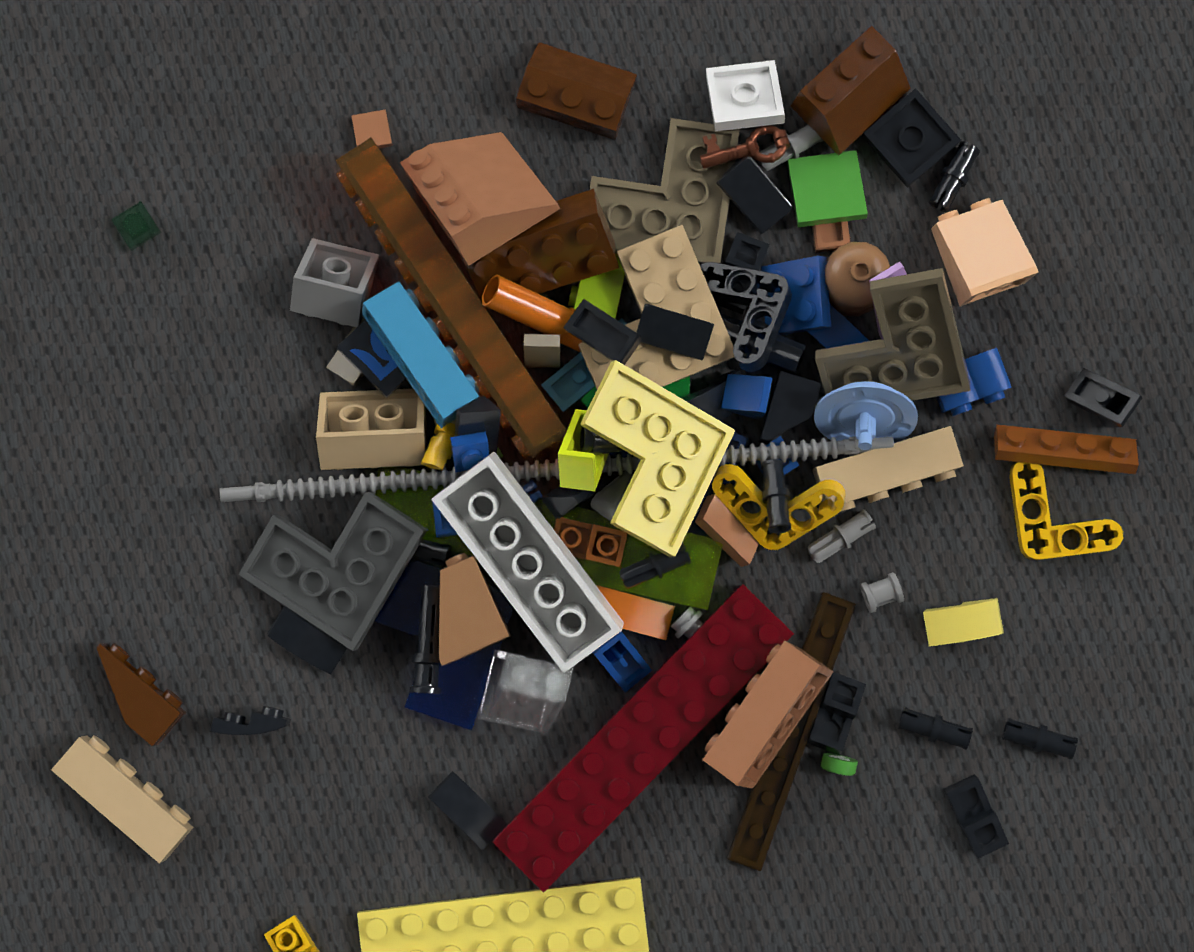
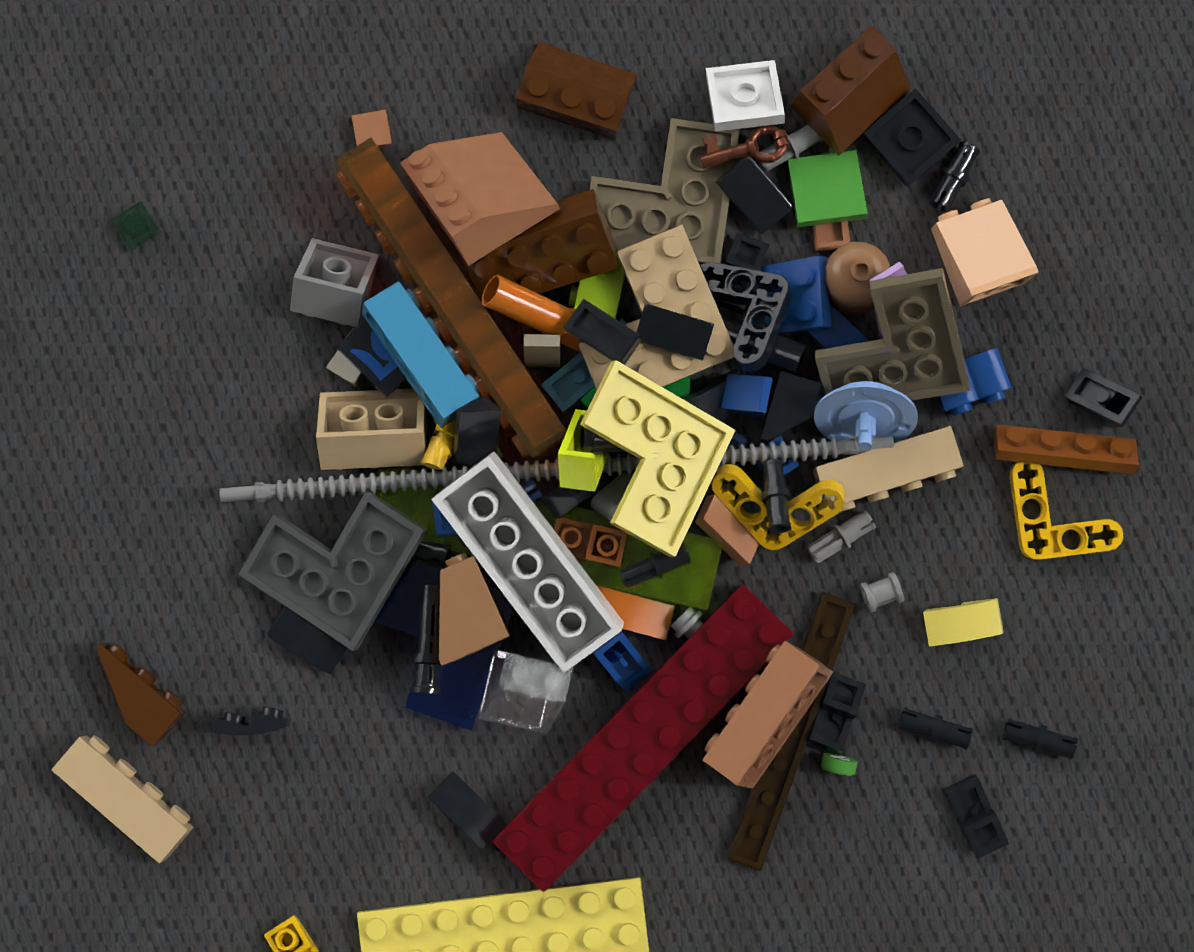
(469, 450): blue plate -> none

